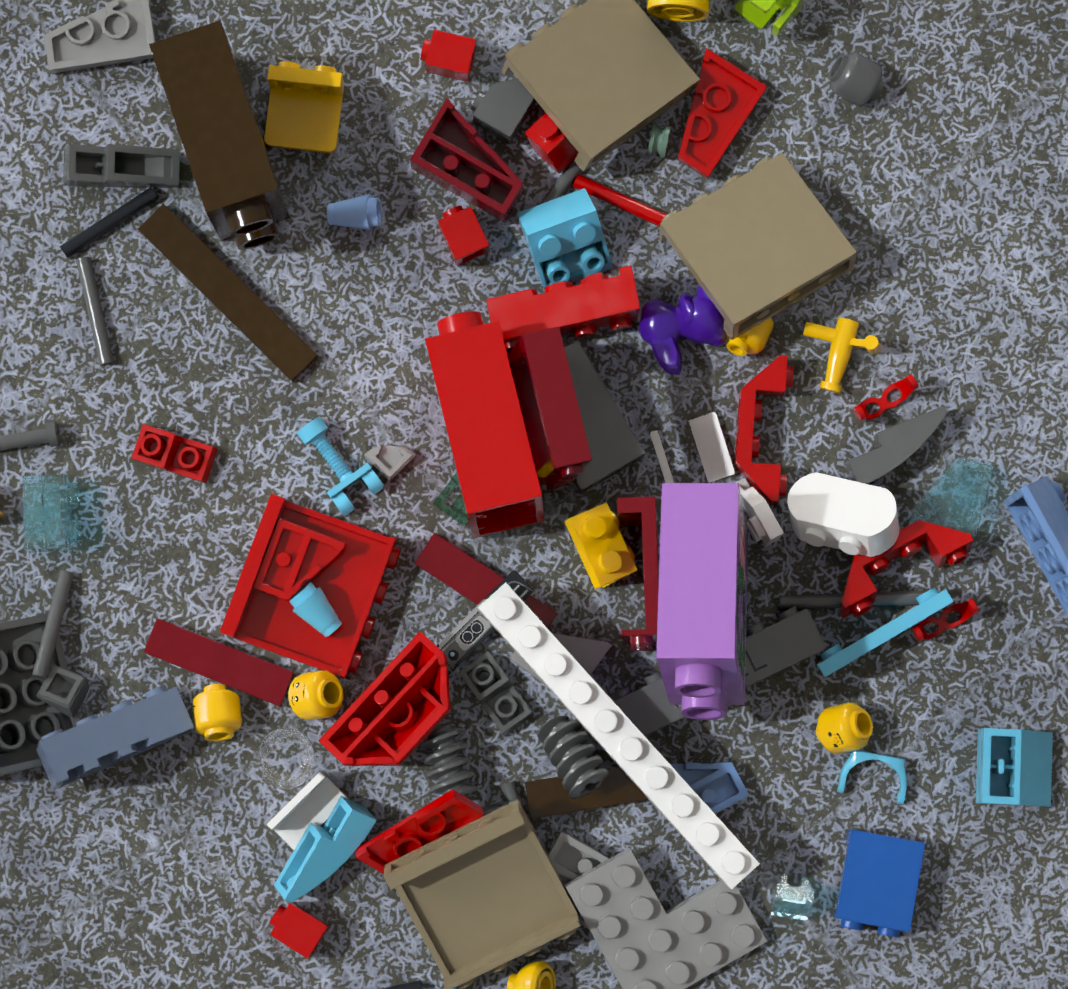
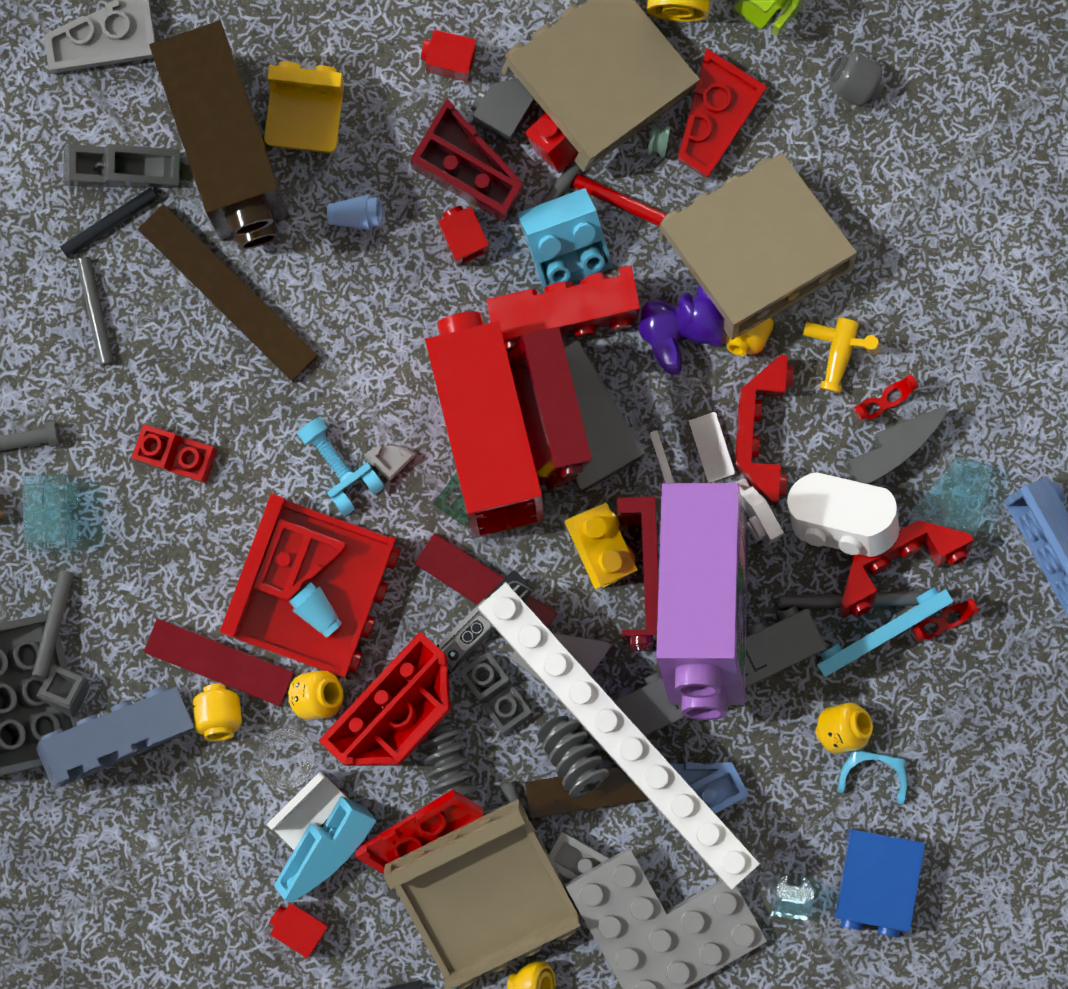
(1014, 767): medium azure slope -> none

